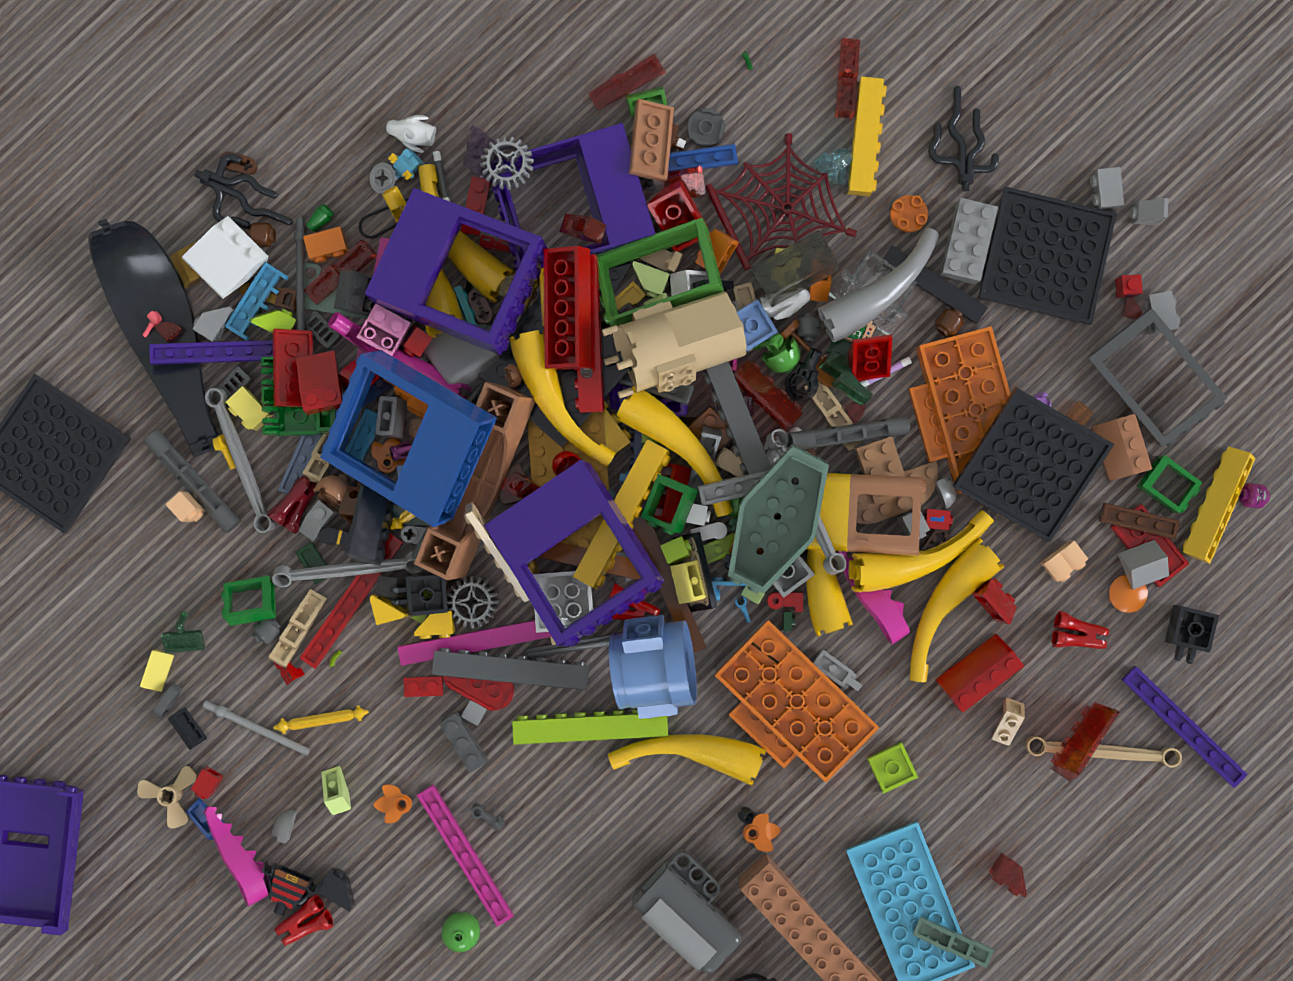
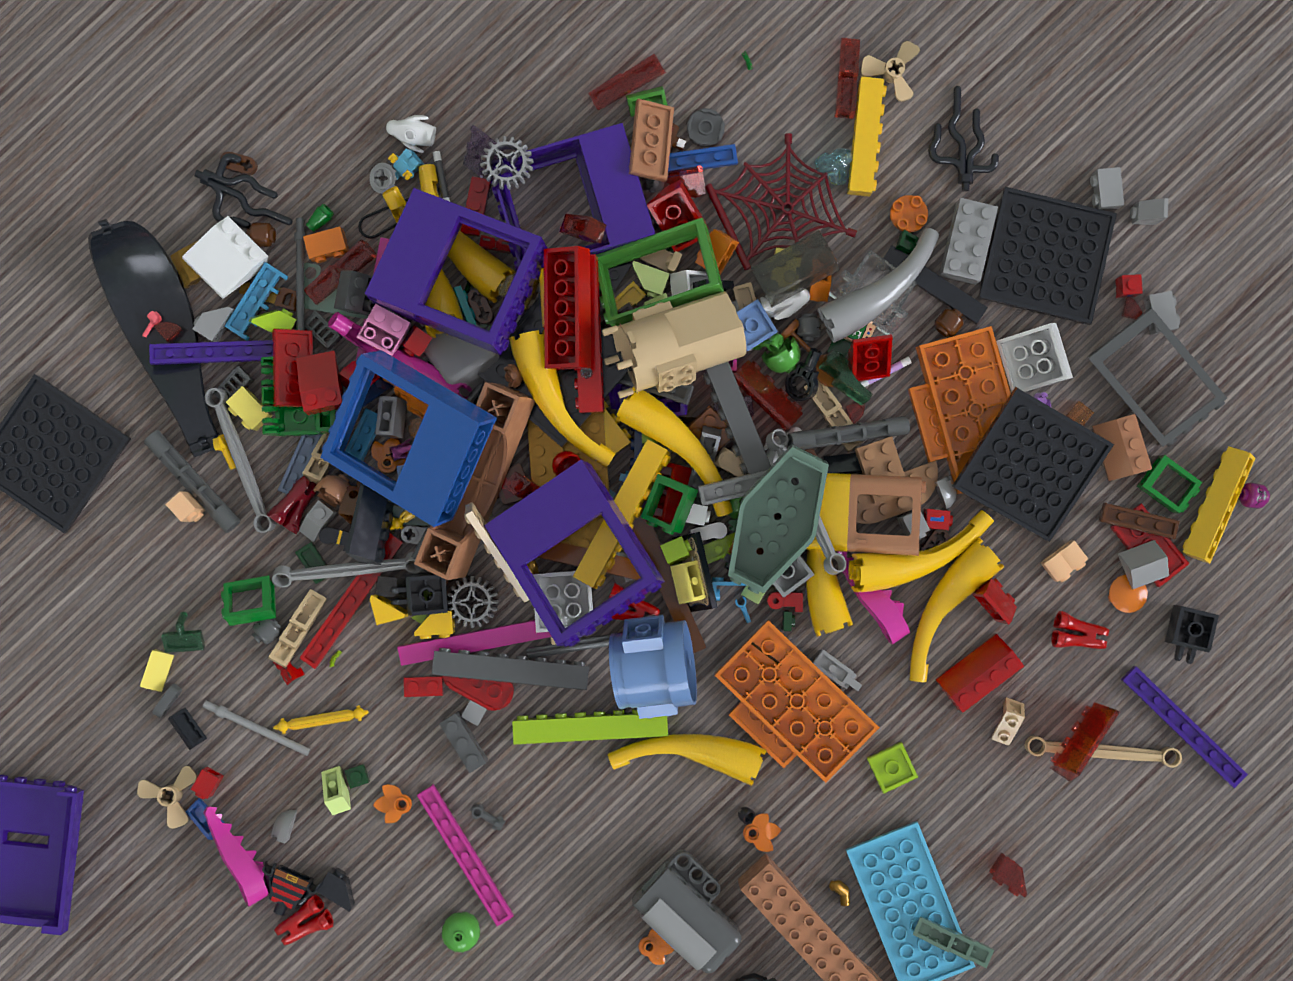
(357, 776): none -> dark green plate
(658, 948): none -> orange plate
(841, 889): none -> pearl gold arm
(843, 464): none -> black tile
(876, 67): none -> tan piece
(906, 242): none -> dark green plate
(1034, 358): none -> white slope

